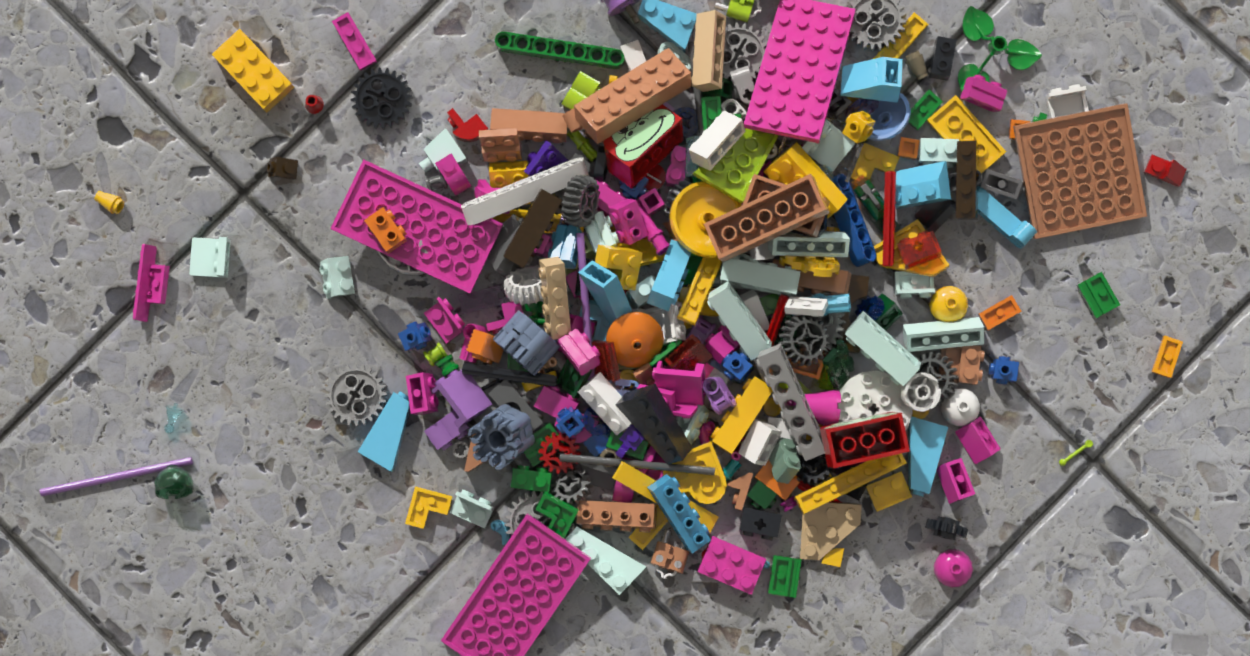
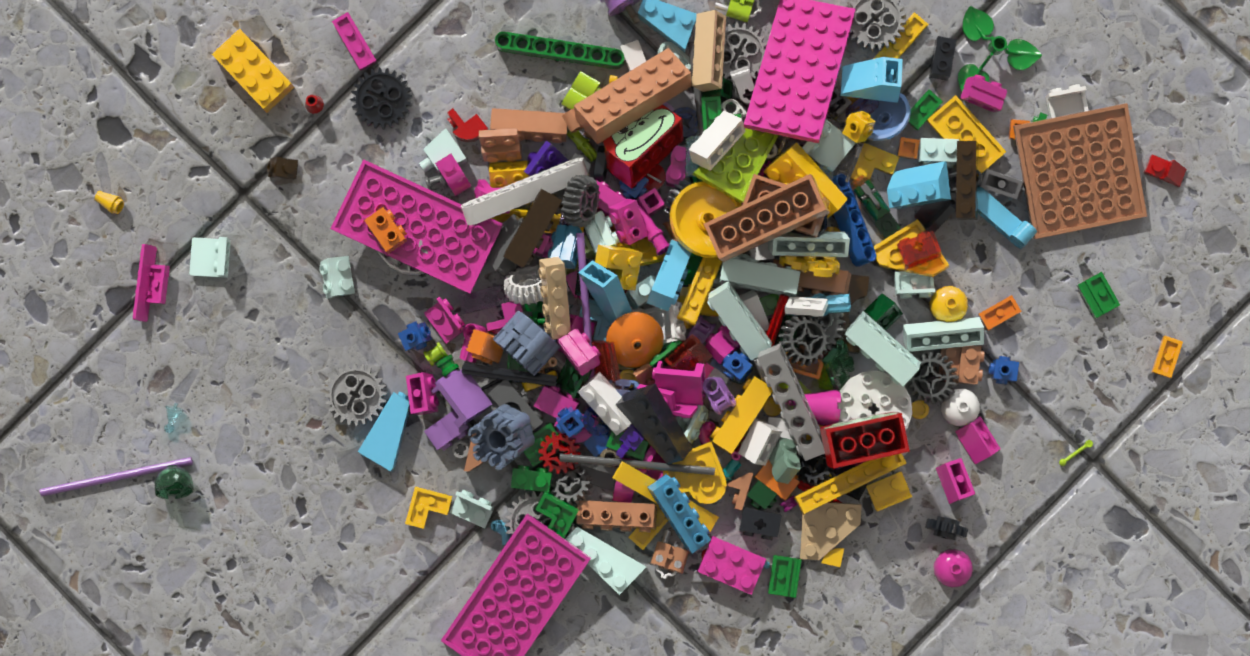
(875, 310): clear blue gear -> none
(889, 218): red axle -> none
(917, 65): dark tan cone -> none
(921, 392): white cylinder -> none
(925, 448): medium azure slope -> none

